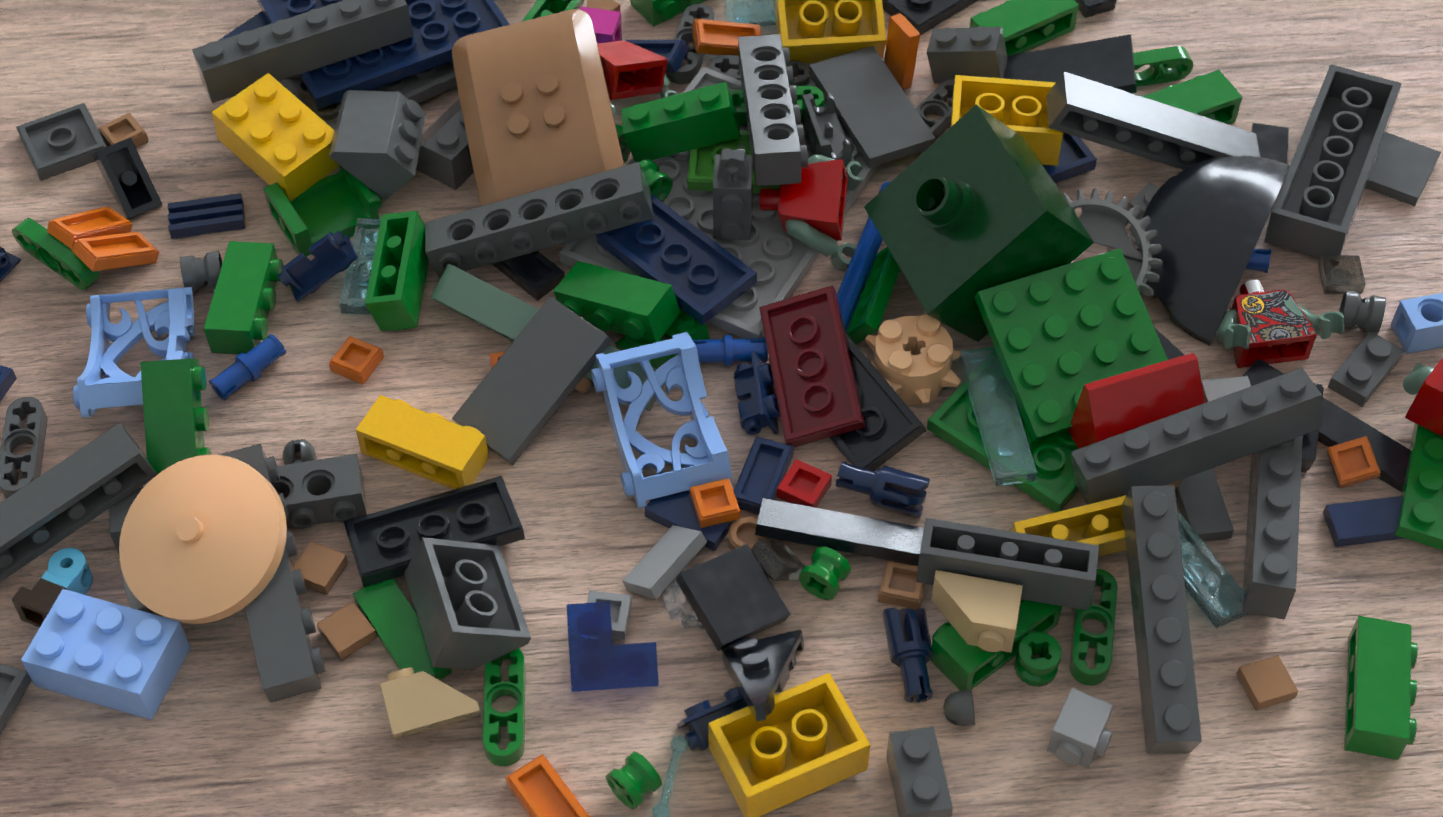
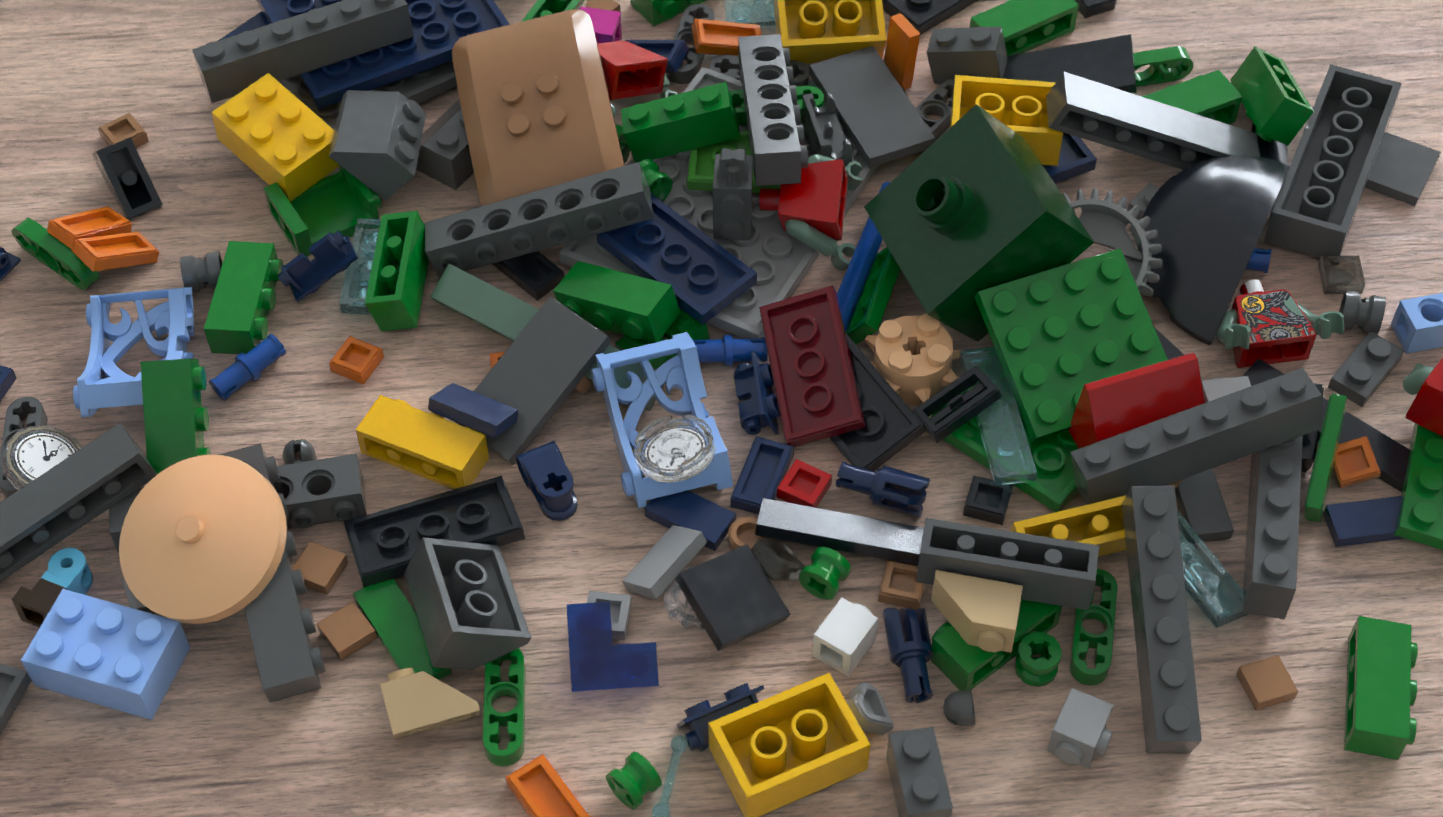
(35, 452): none -> tile
(61, 141): dark grey tile -> none
(208, 213): dark blue tile -> none
(473, 410): none -> dark blue tile
(549, 480): none -> dark blue piece
(674, 448): none -> clear tile
(714, 503): orange tile -> none
(762, 668): black wing -> none
(845, 636): none -> white brick
(869, 709): none -> light grey tile
(960, 407): none -> black tile
(987, 501): none -> black tile
(1271, 97): none -> green brick
(1325, 457): none -> green tile

